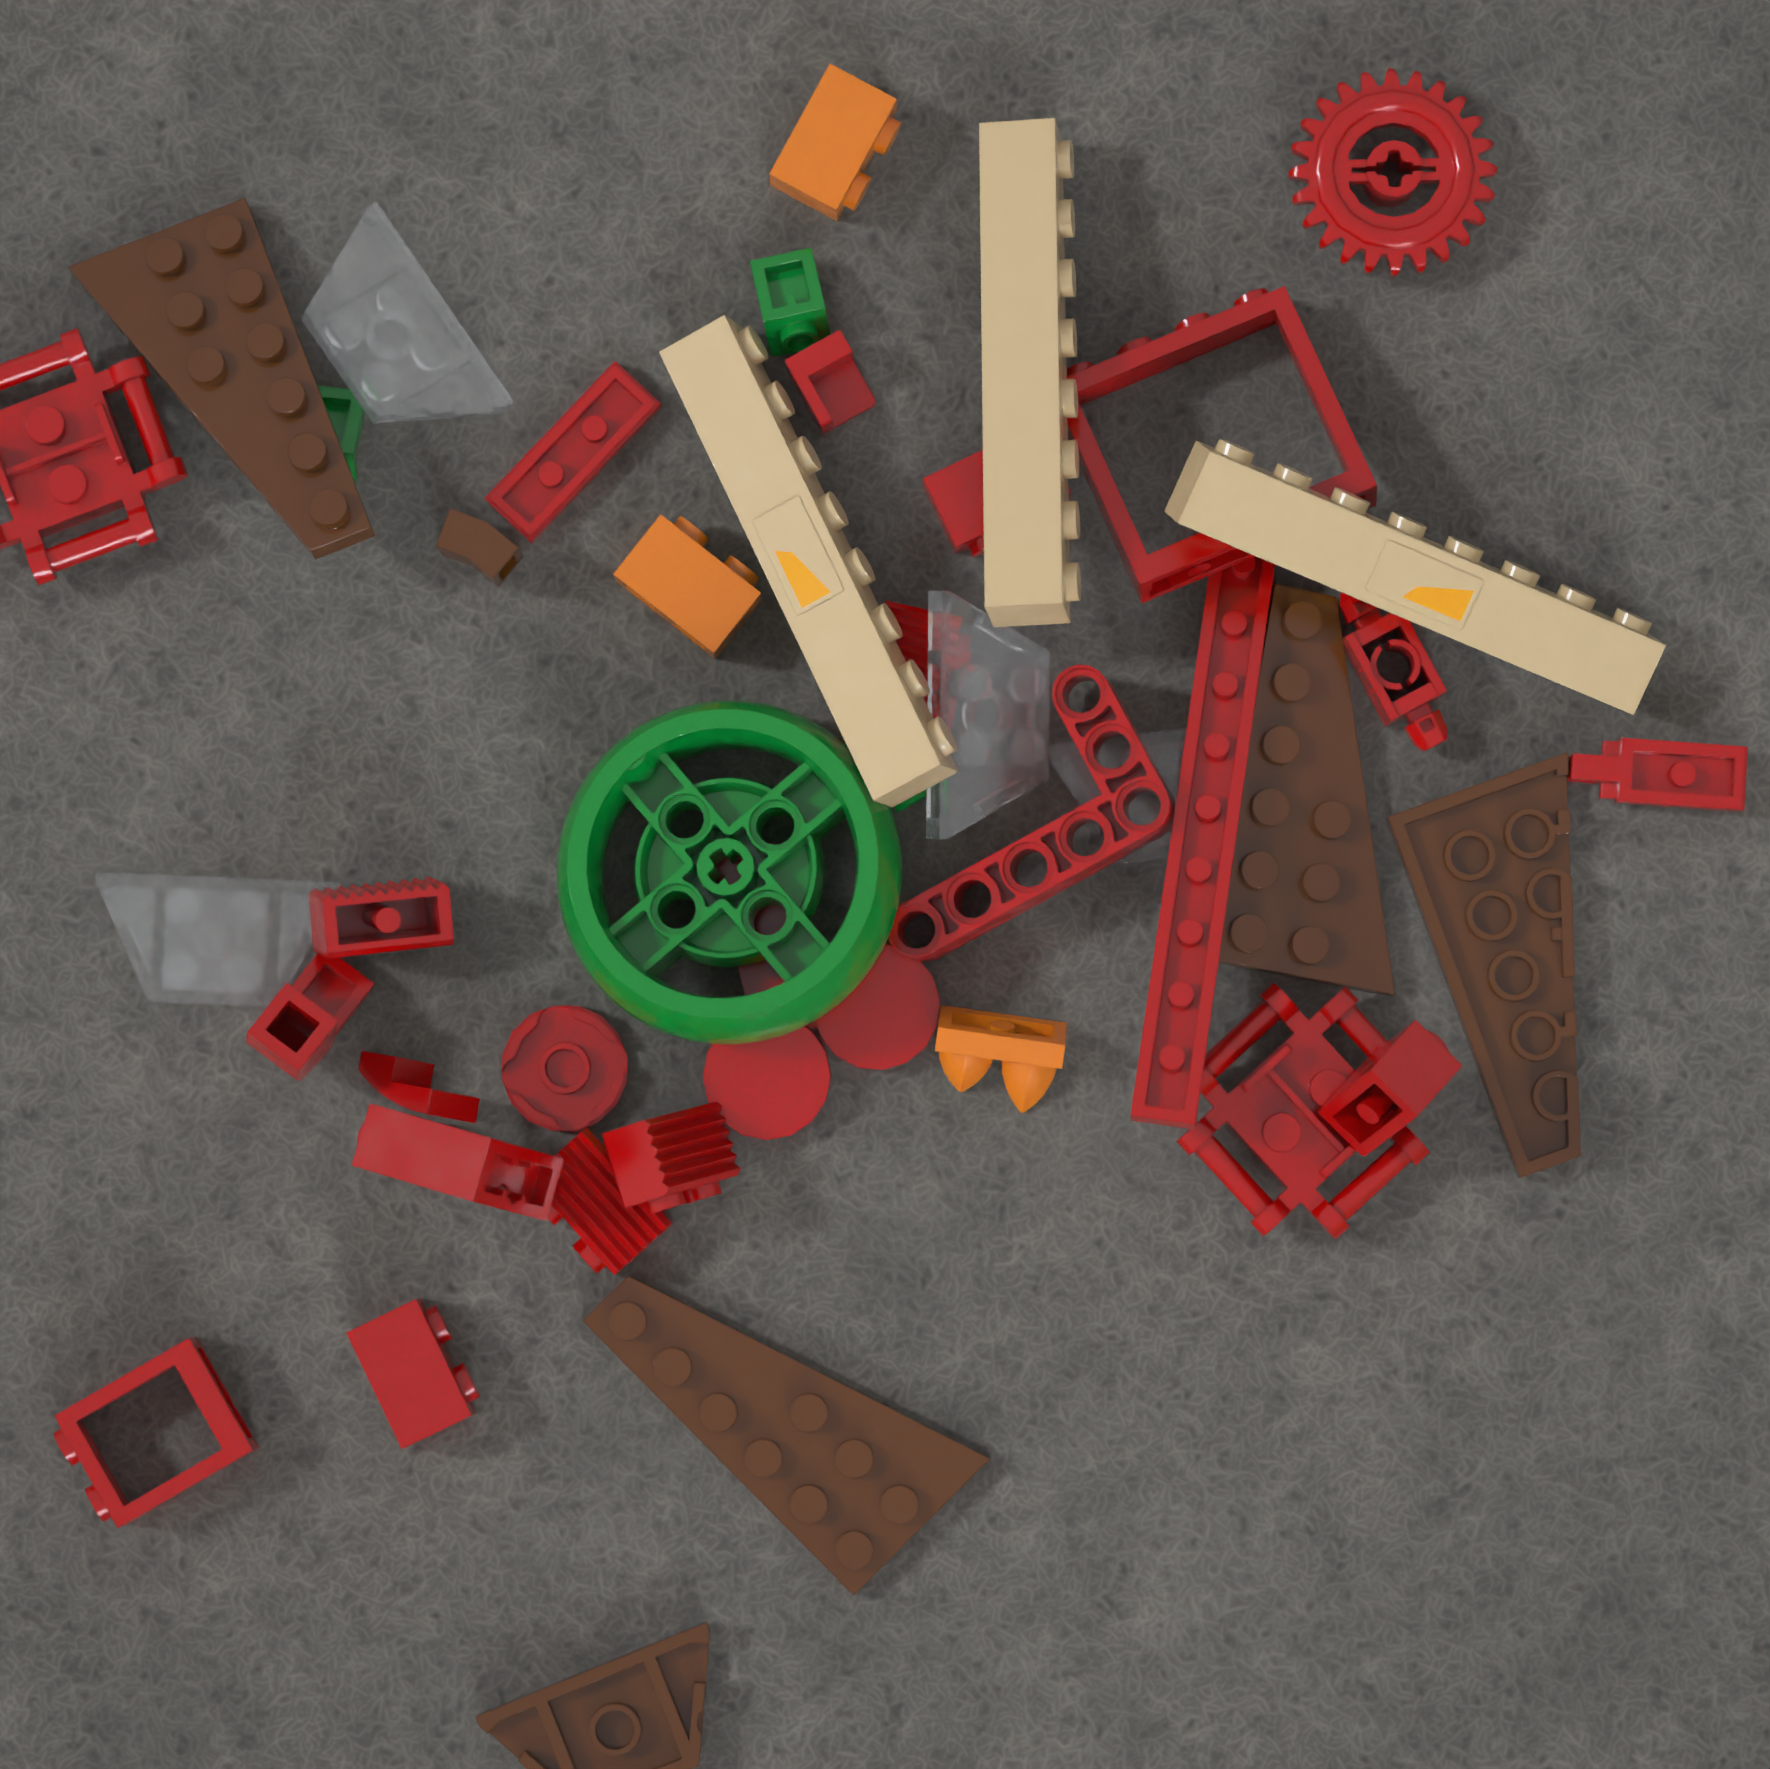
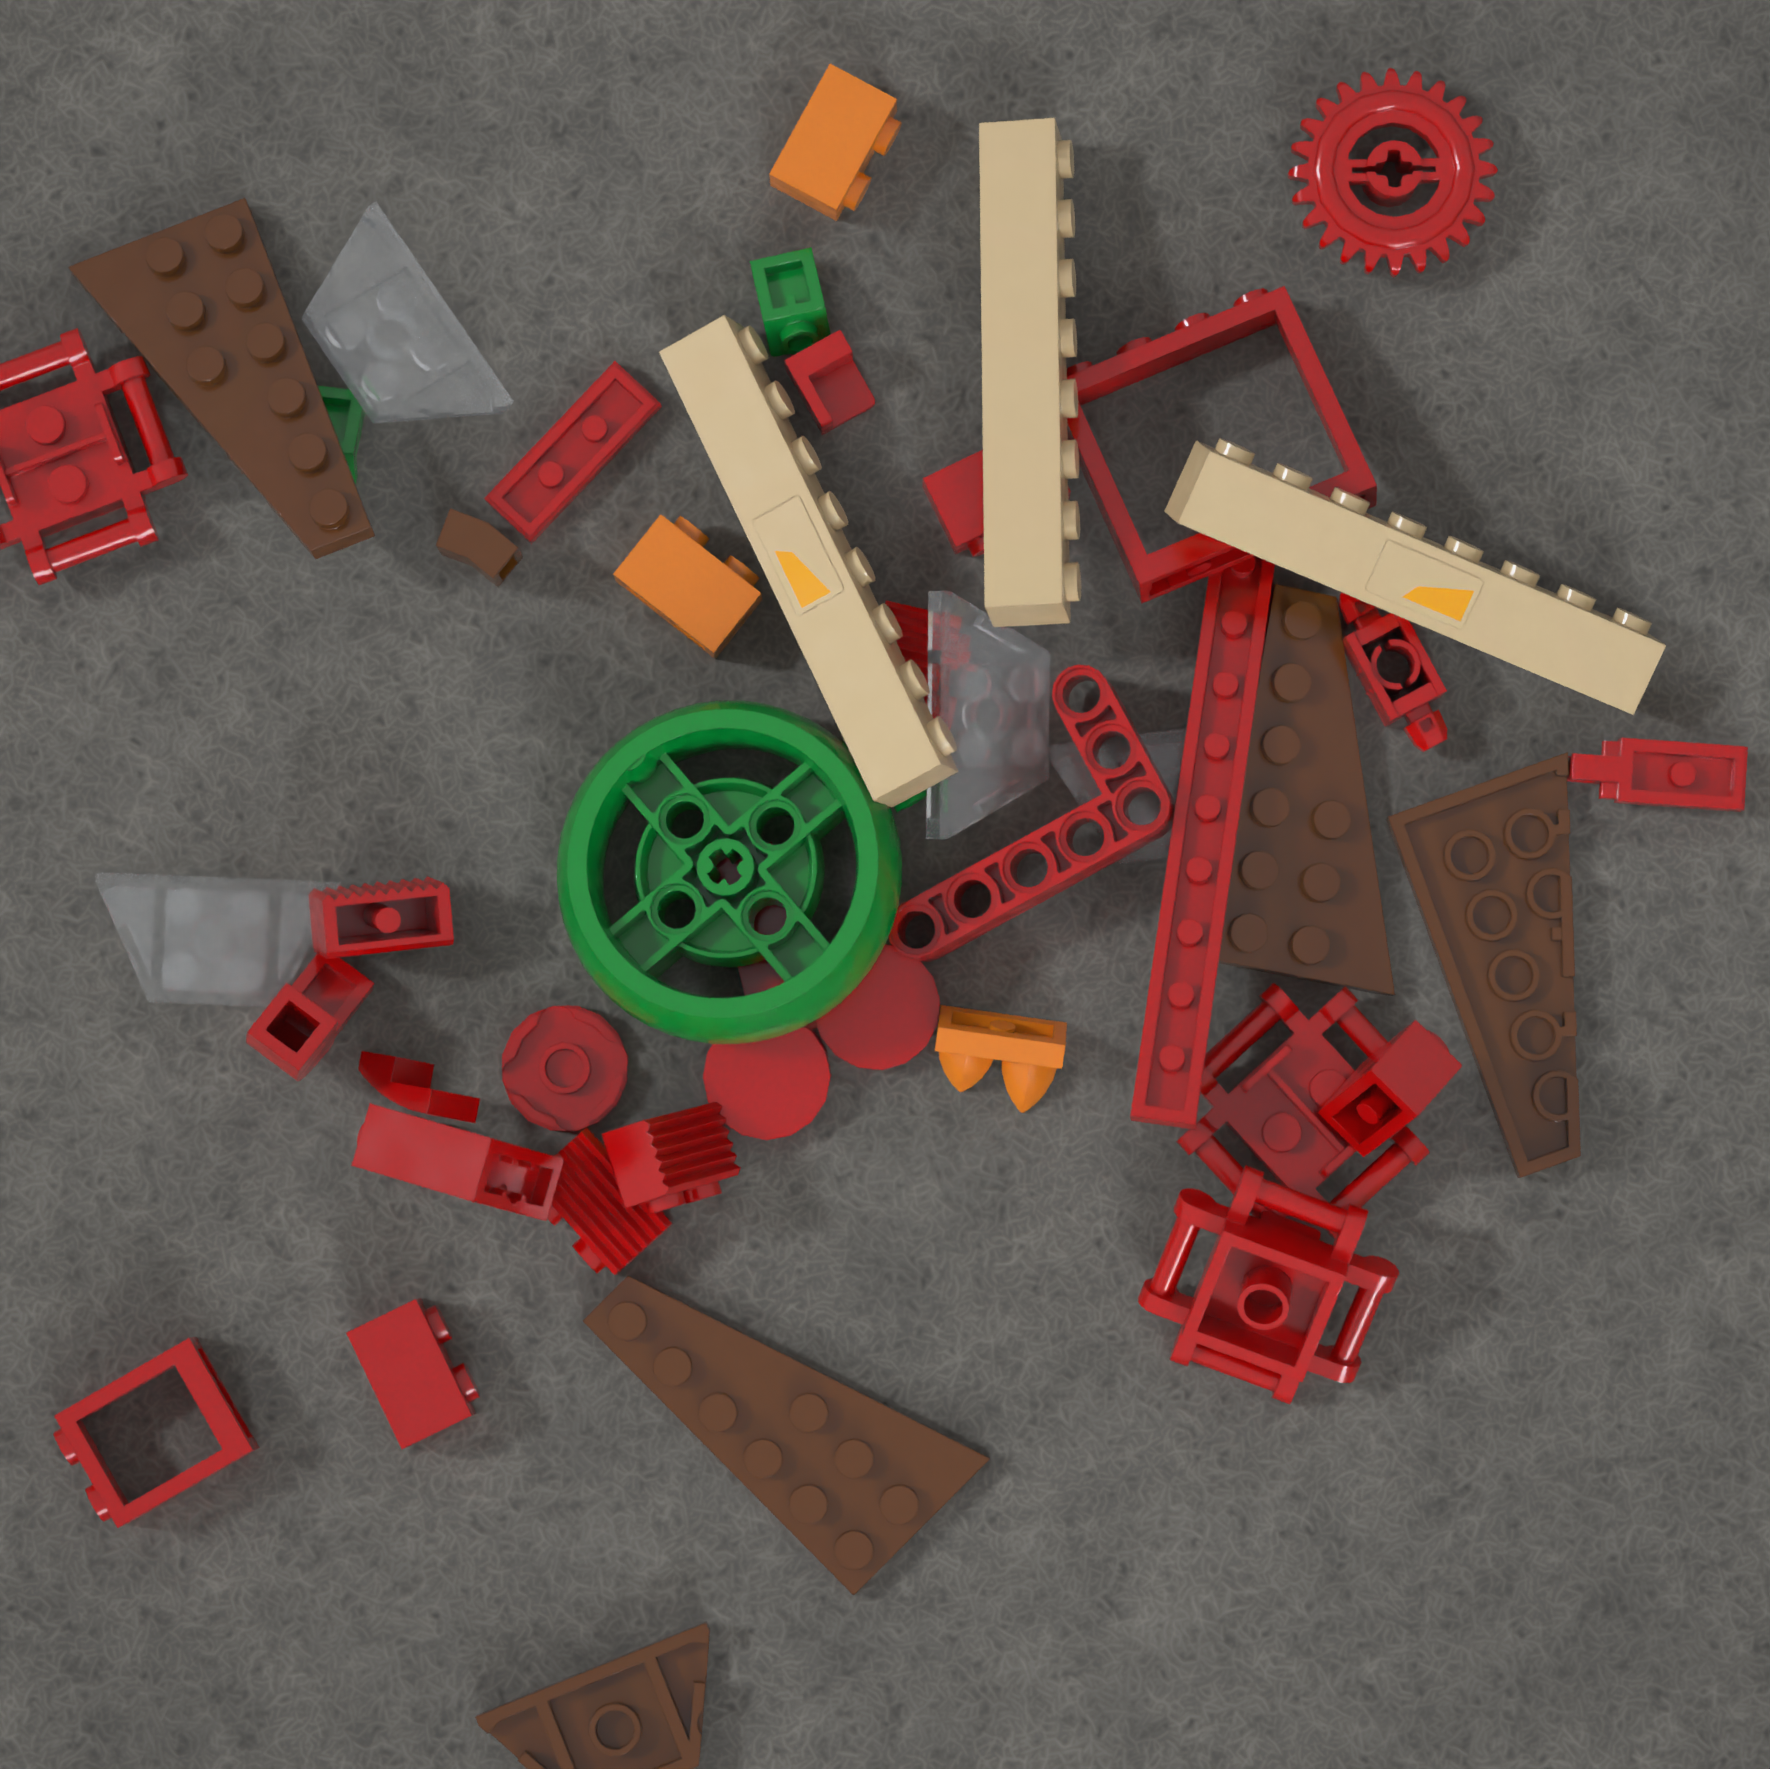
(1268, 1286): none -> red brick

